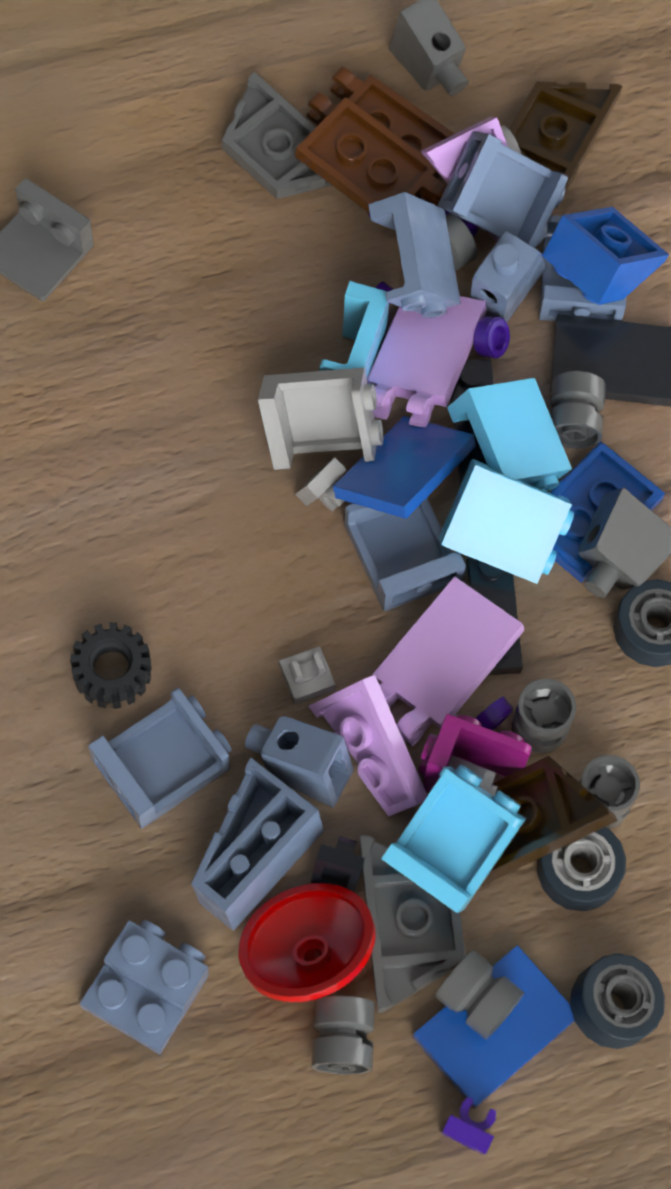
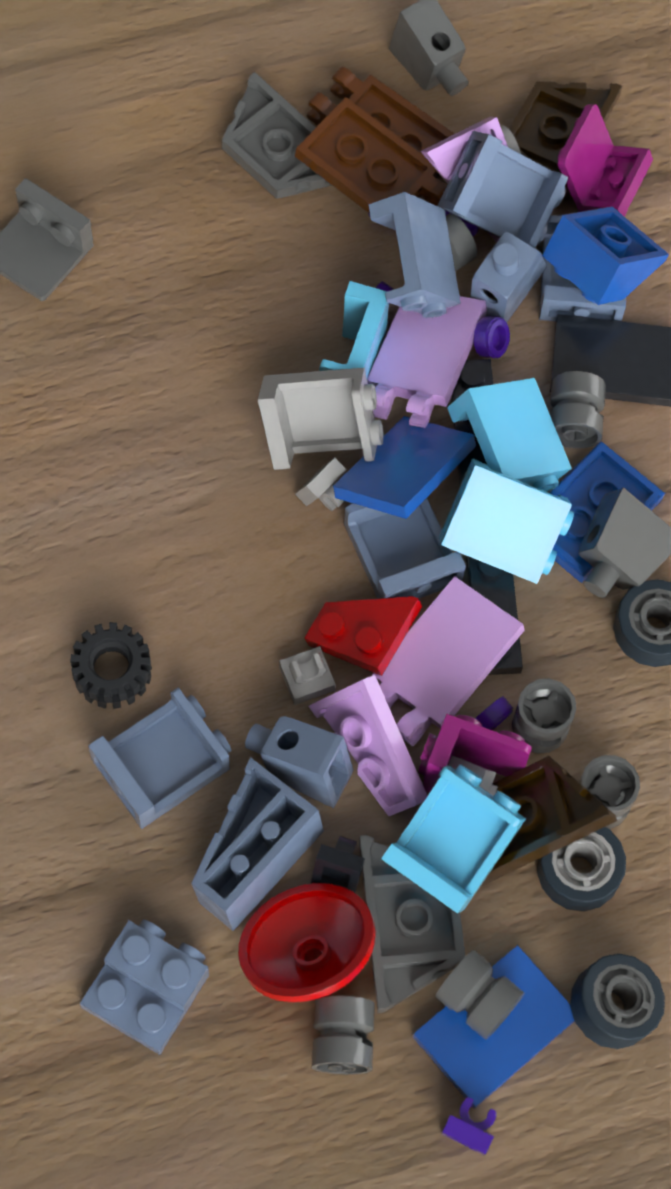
(364, 630): none -> red wing
(598, 170): none -> magenta bracket

